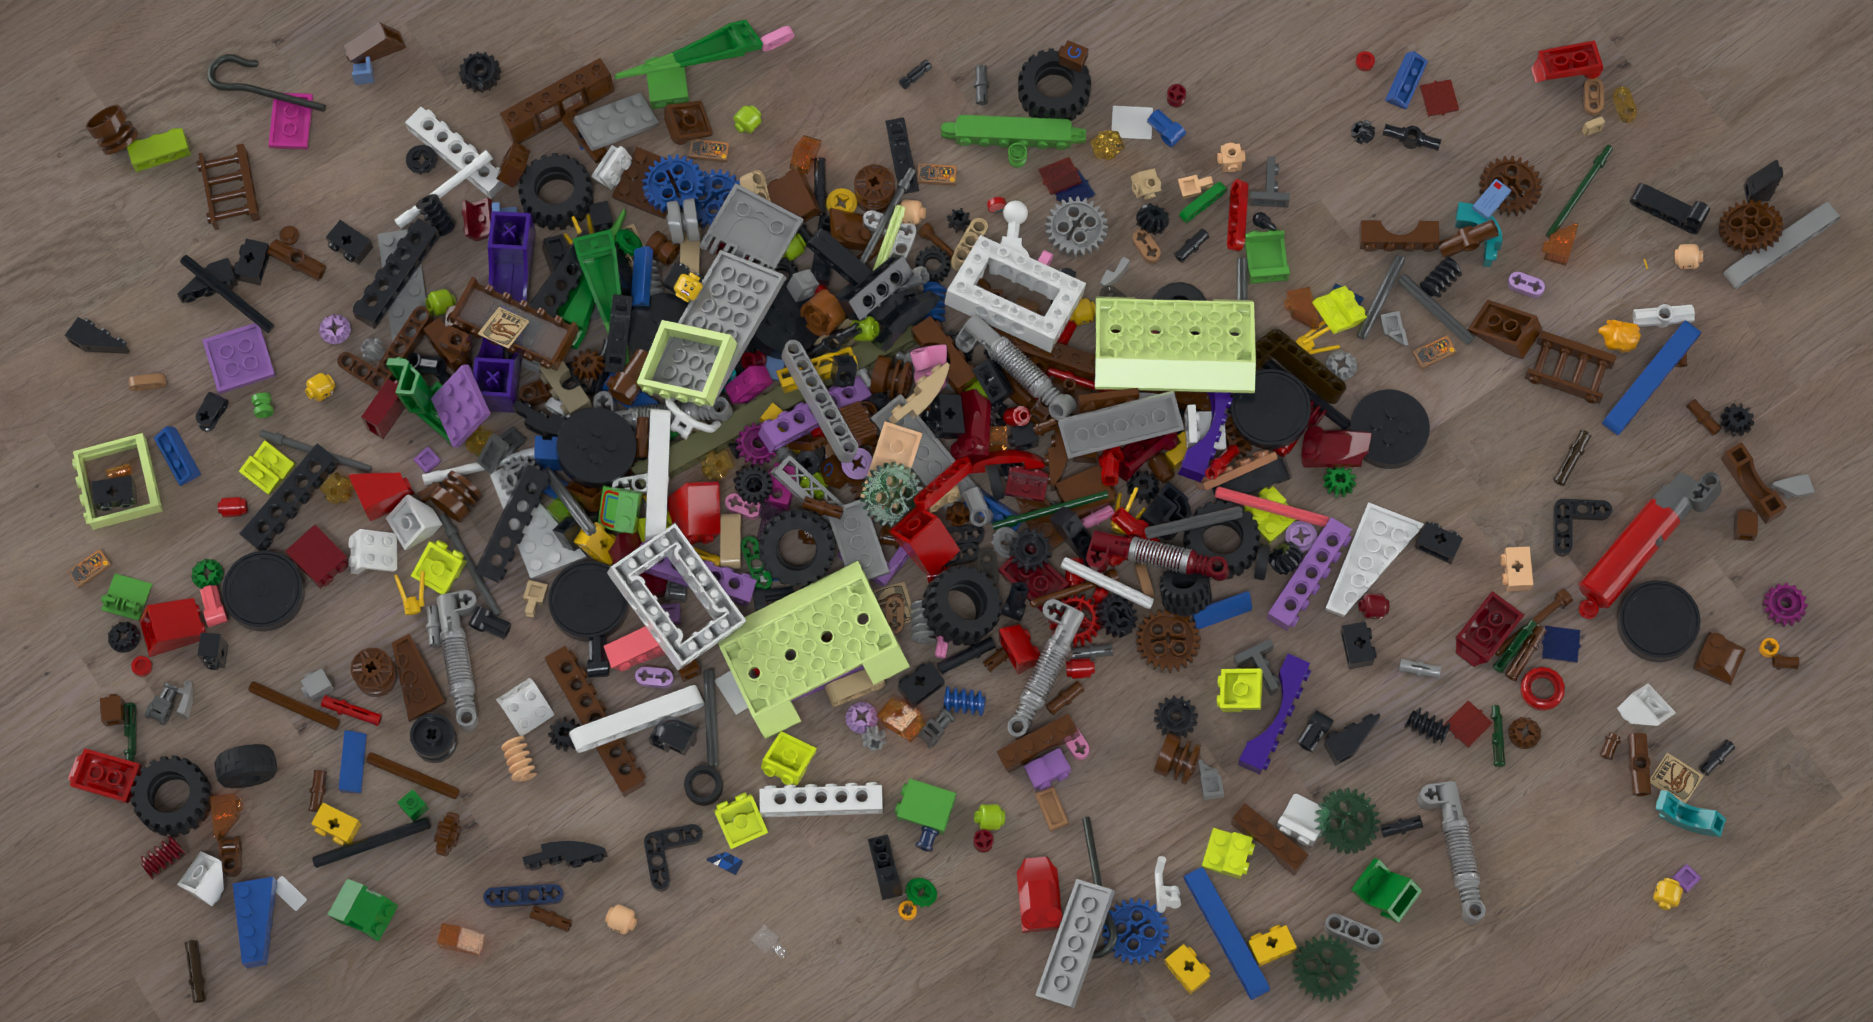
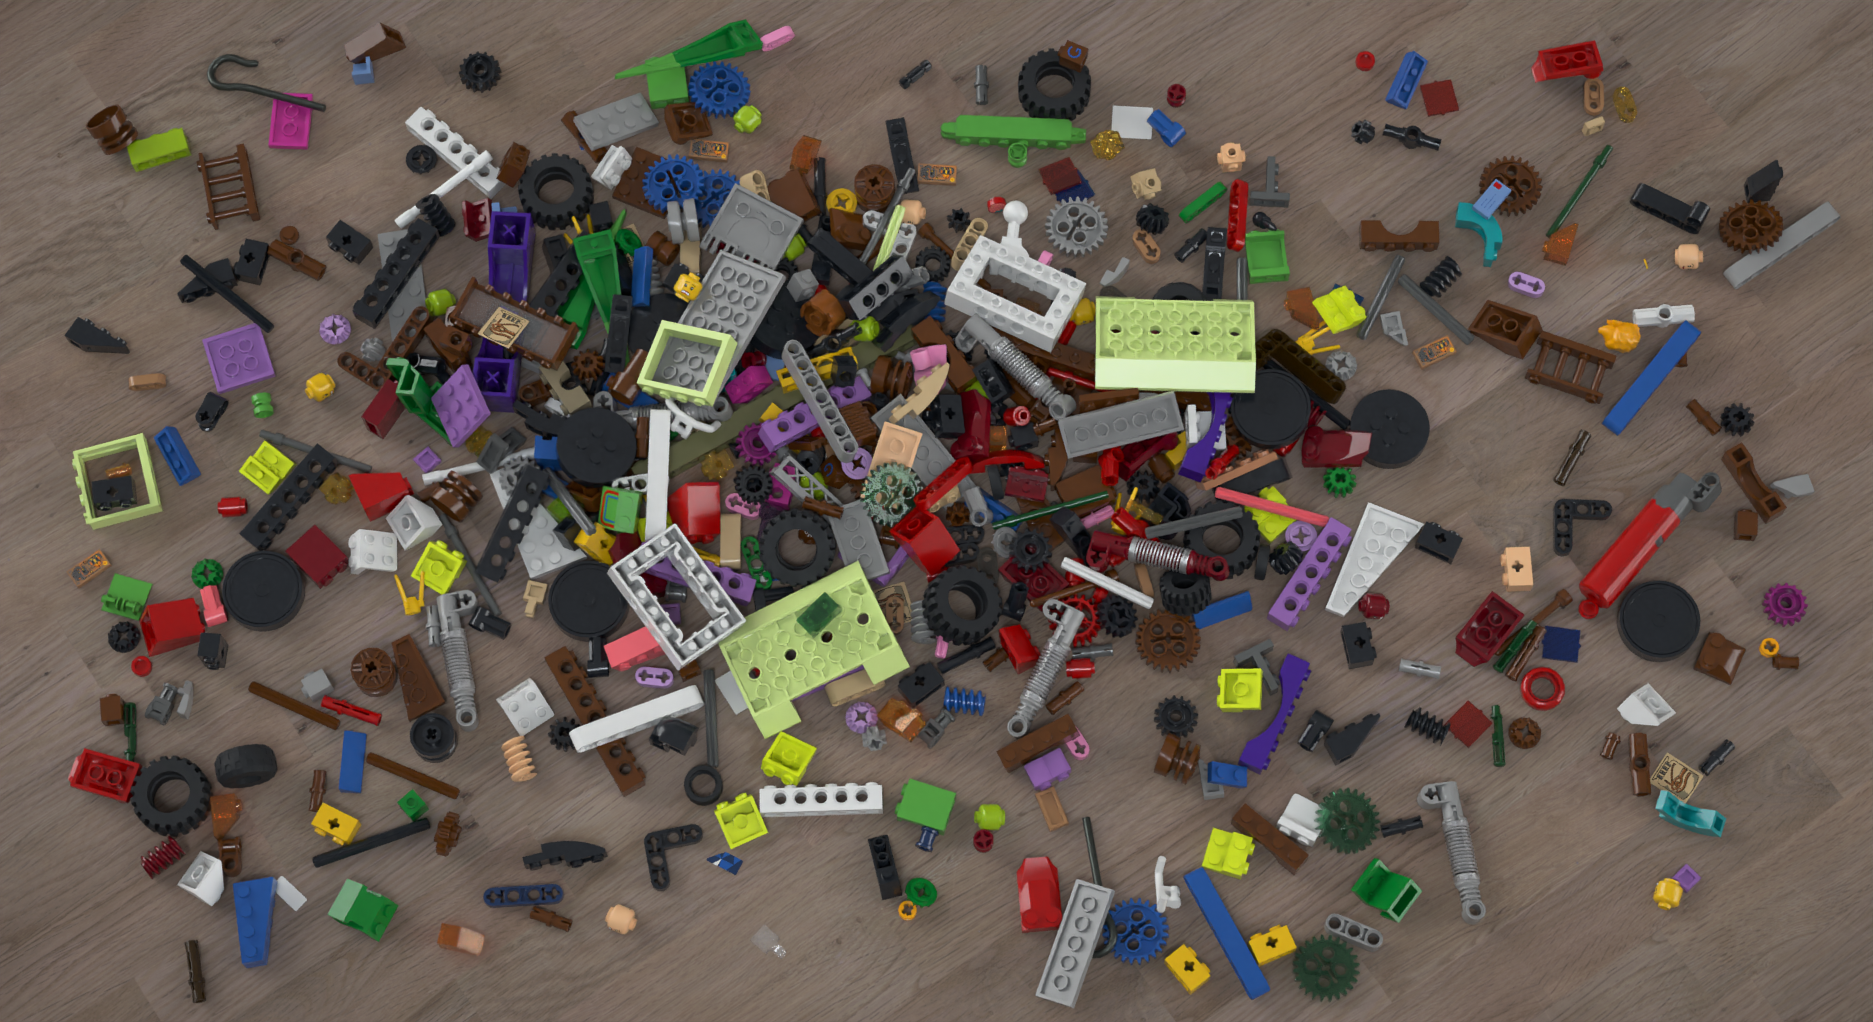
(553, 102): reddish brown window -> none
(719, 89): none -> blue gear
(819, 615): none -> clear green brick
(1144, 512): none -> clear yellow axle
(1192, 187): light nougat plate -> none
(1214, 263): none -> black slope
(1227, 774): none -> blue plate
(1468, 238): reddish brown piece -> none

